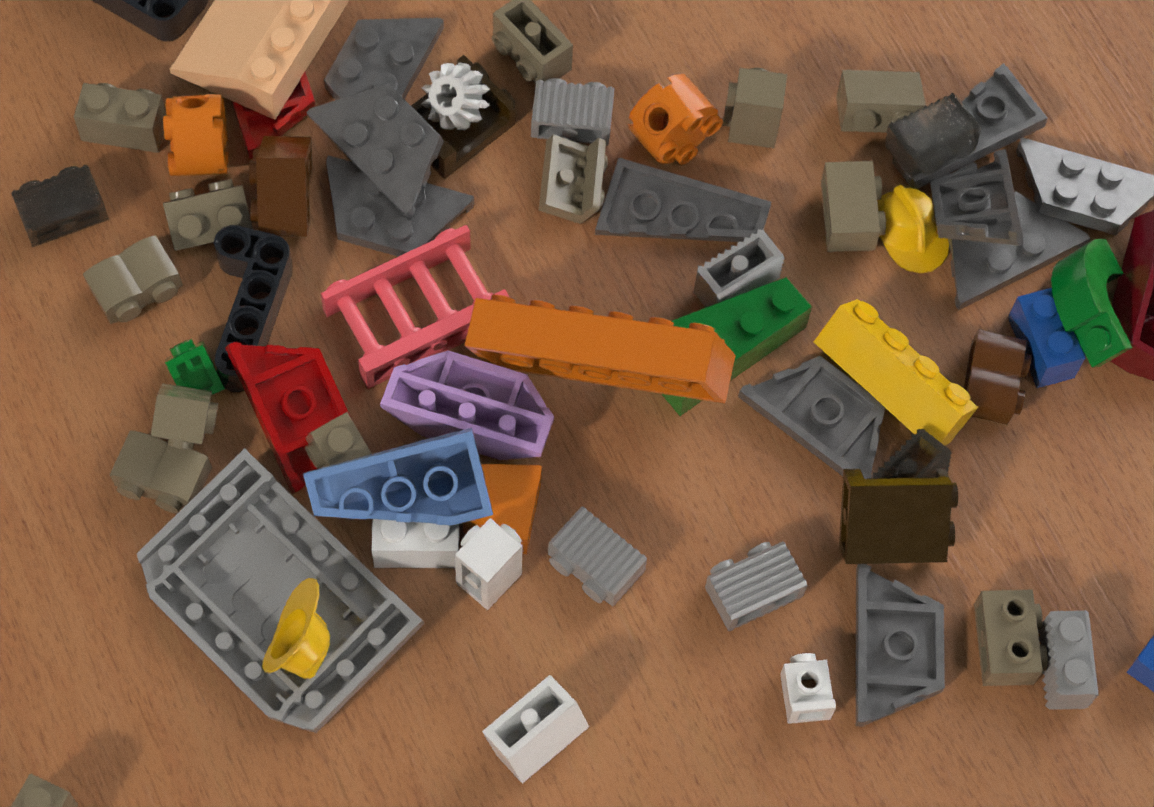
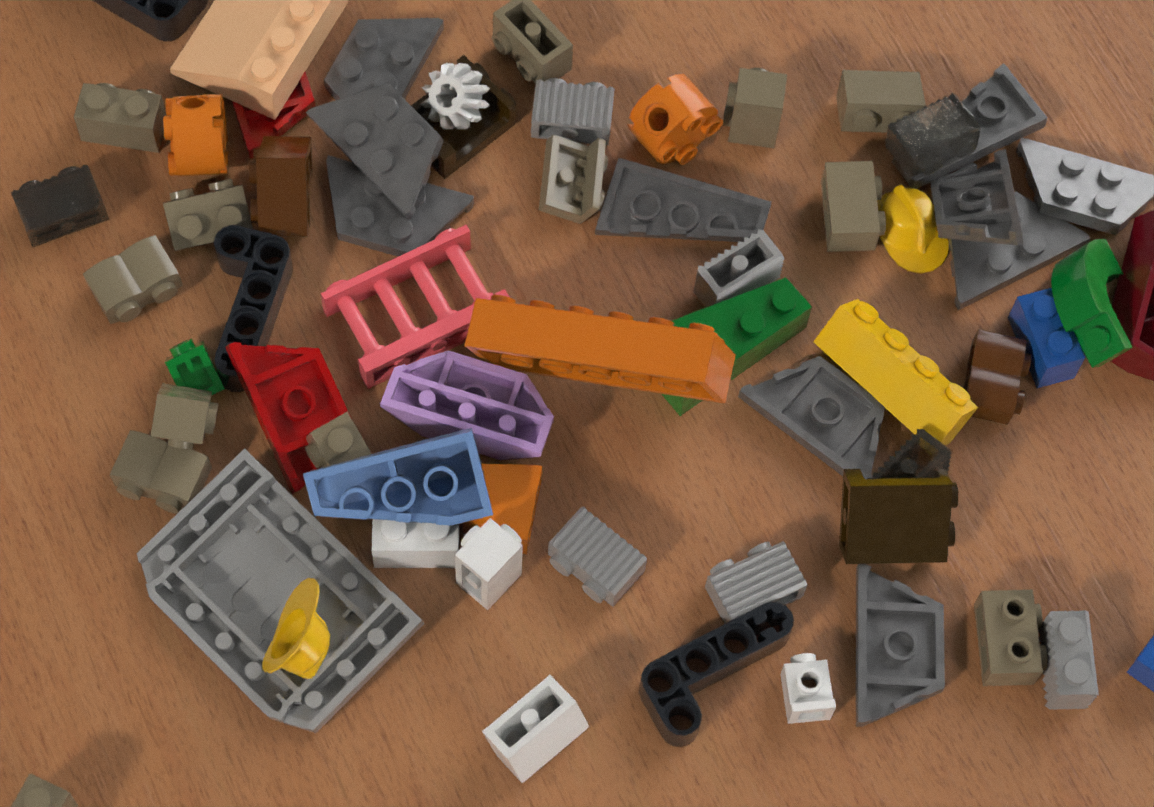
(720, 665): none -> black beam

